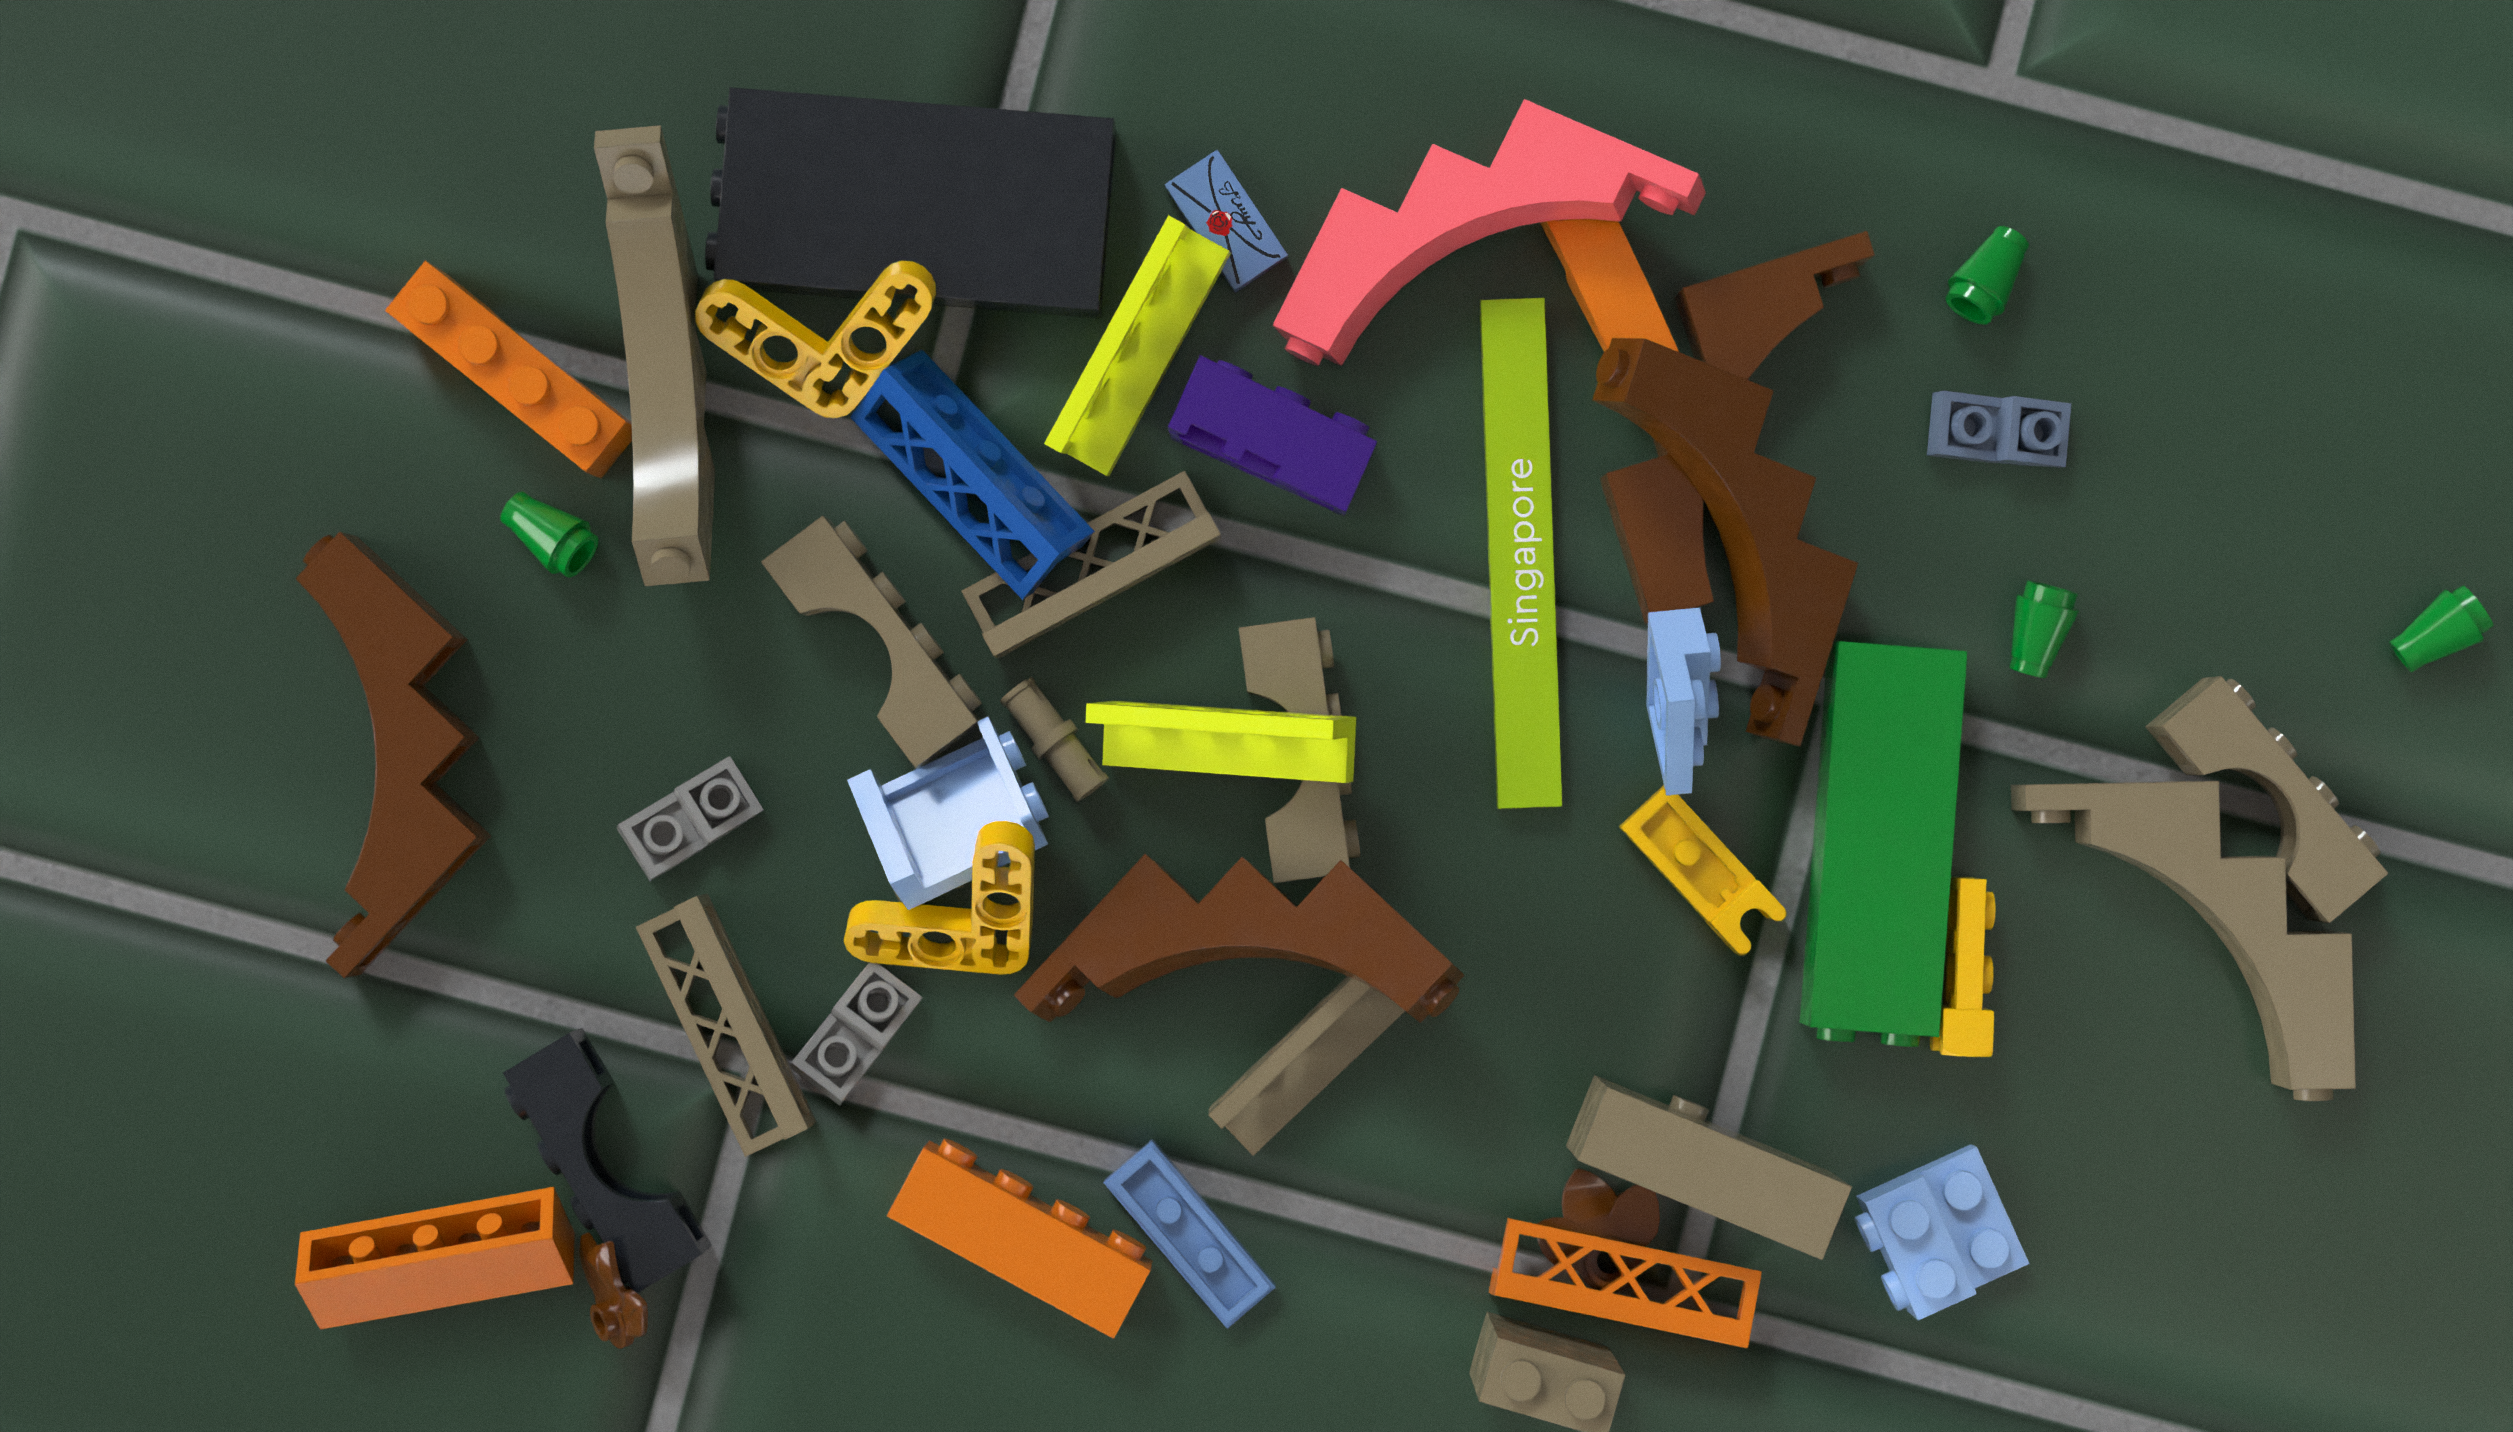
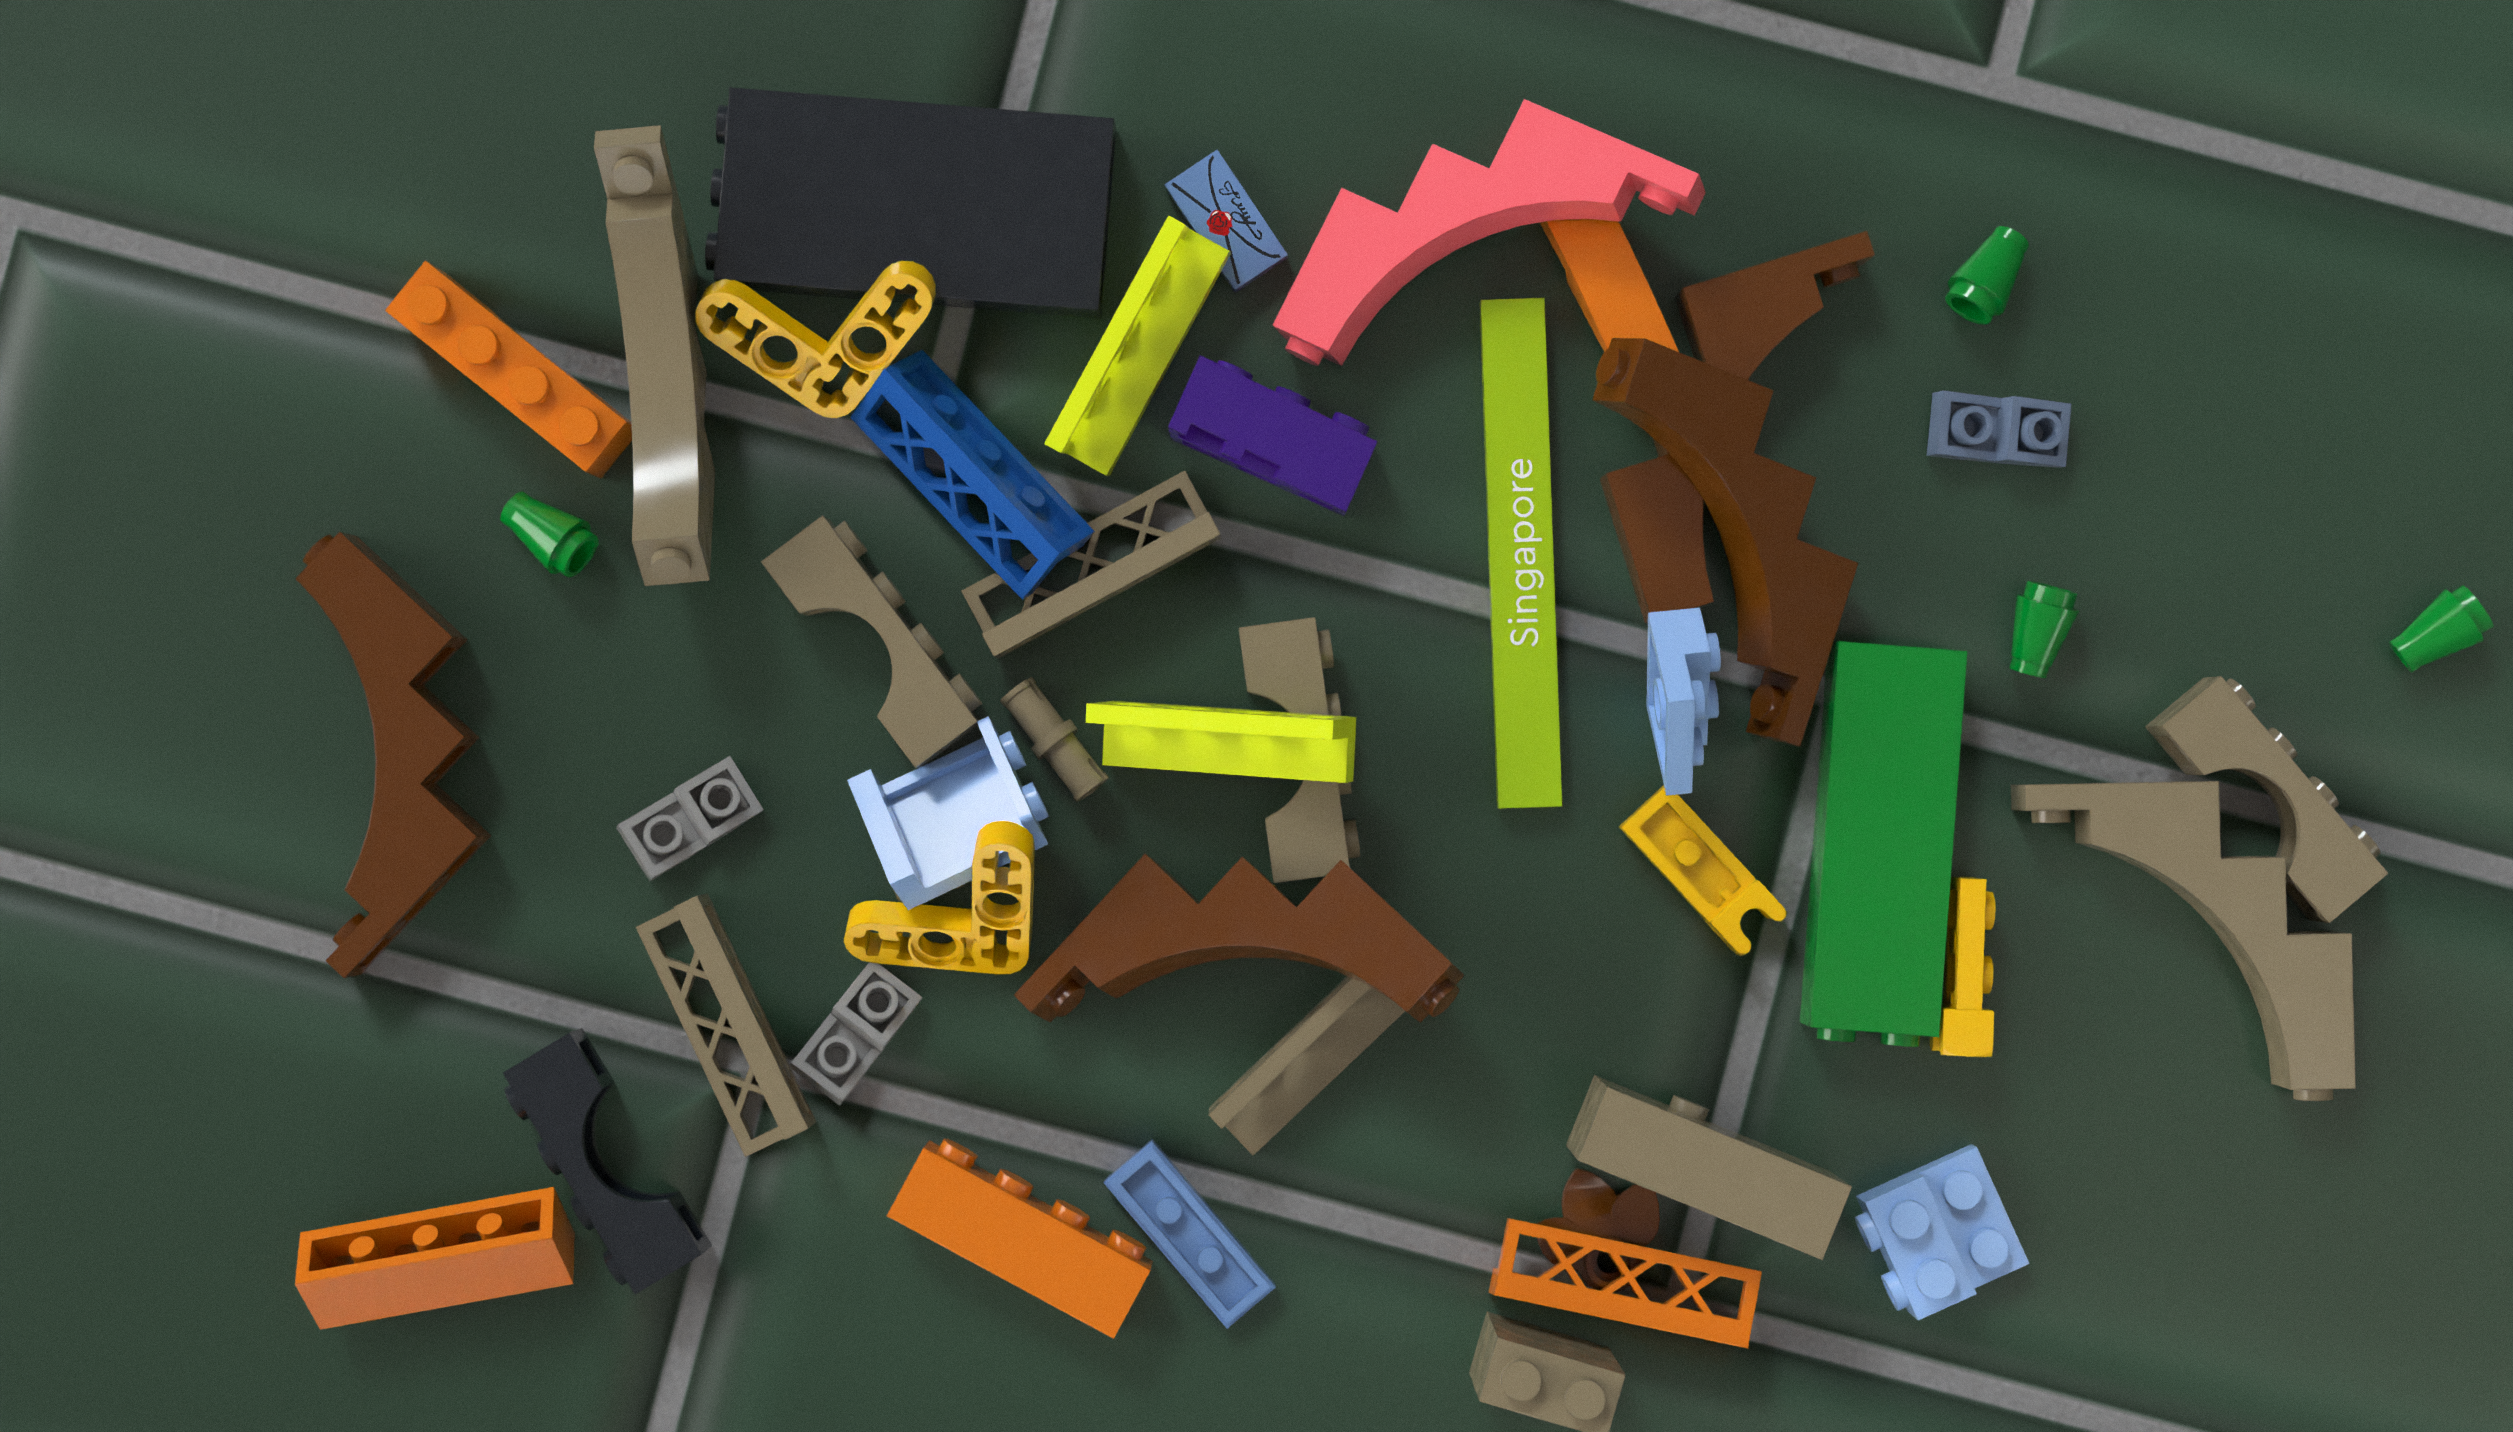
(618, 1310): reddish brown plate -> none

